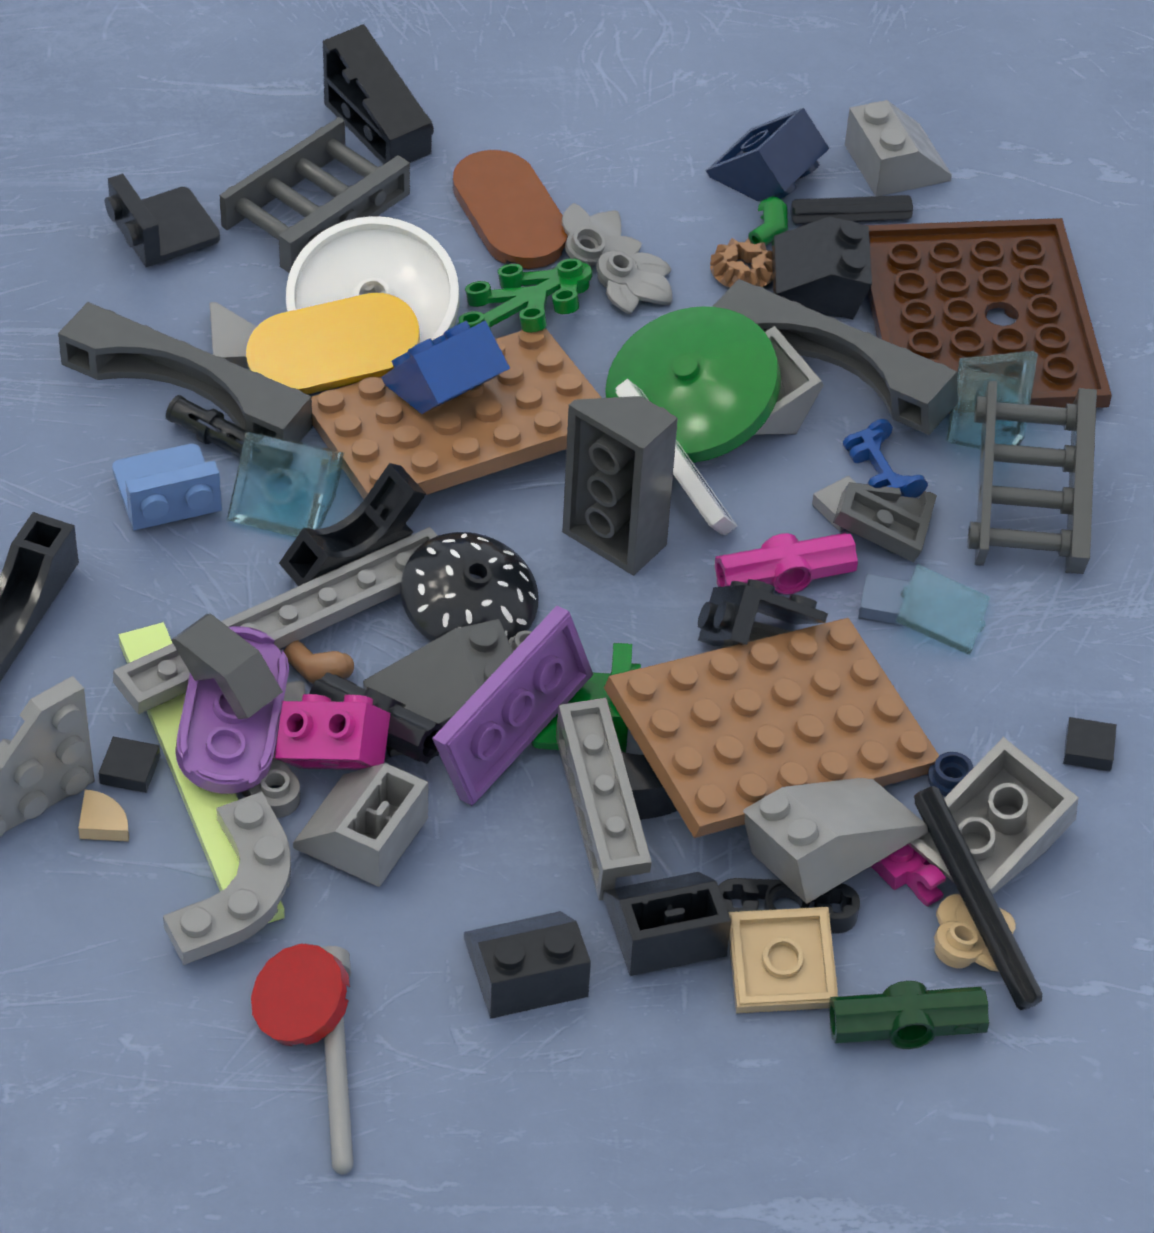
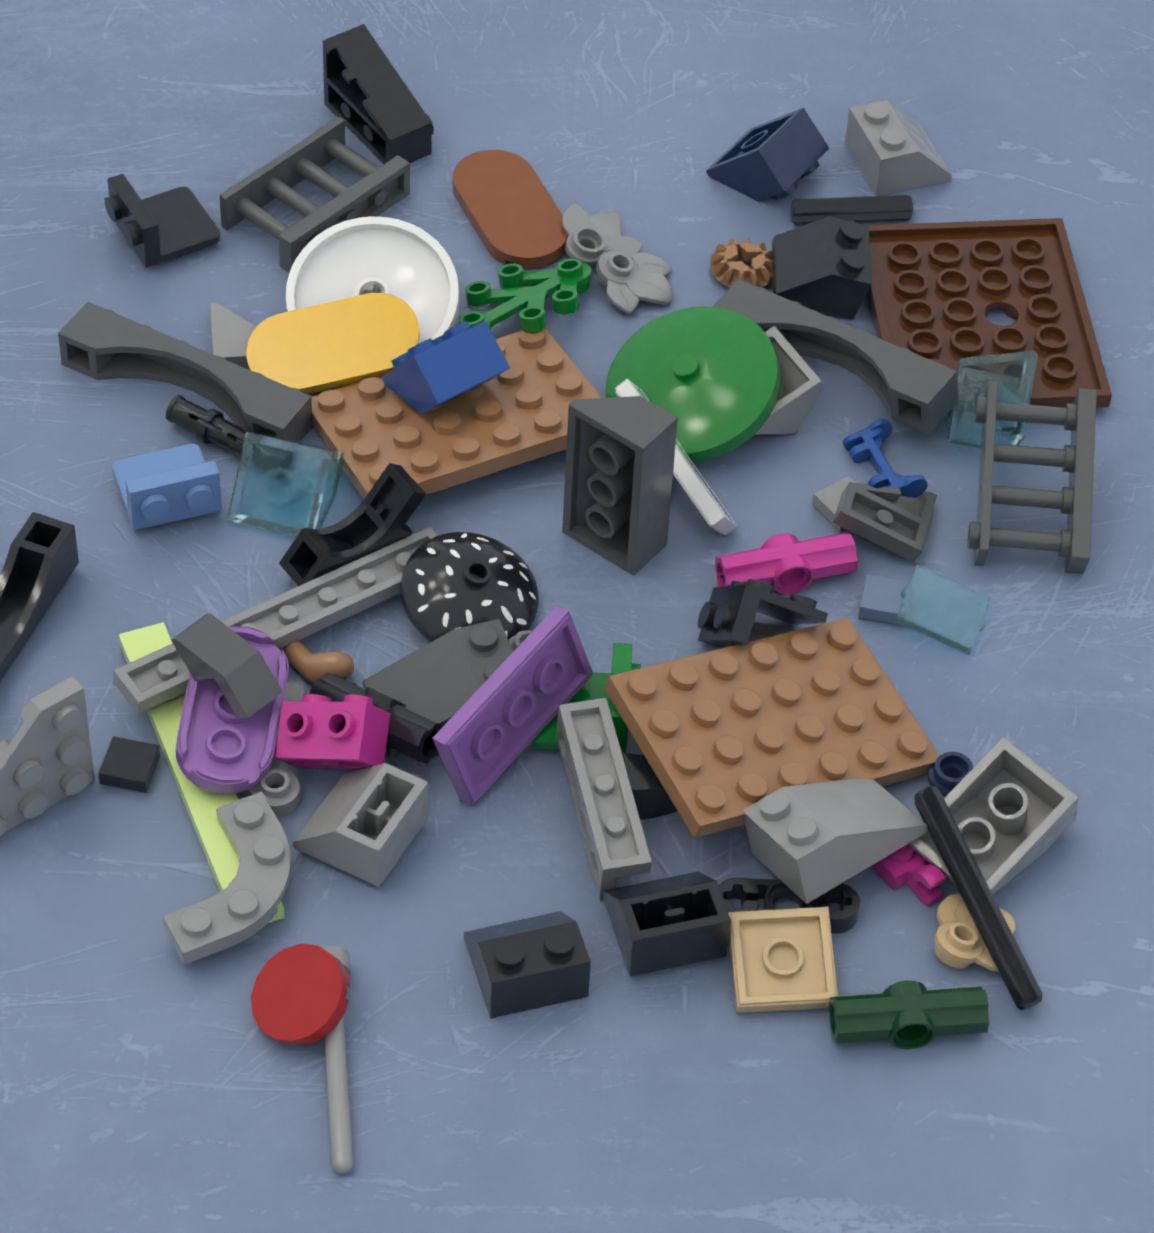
(102, 818): tan tile -> none
(775, 221): green arm -> none
(1090, 744): black tile -> none

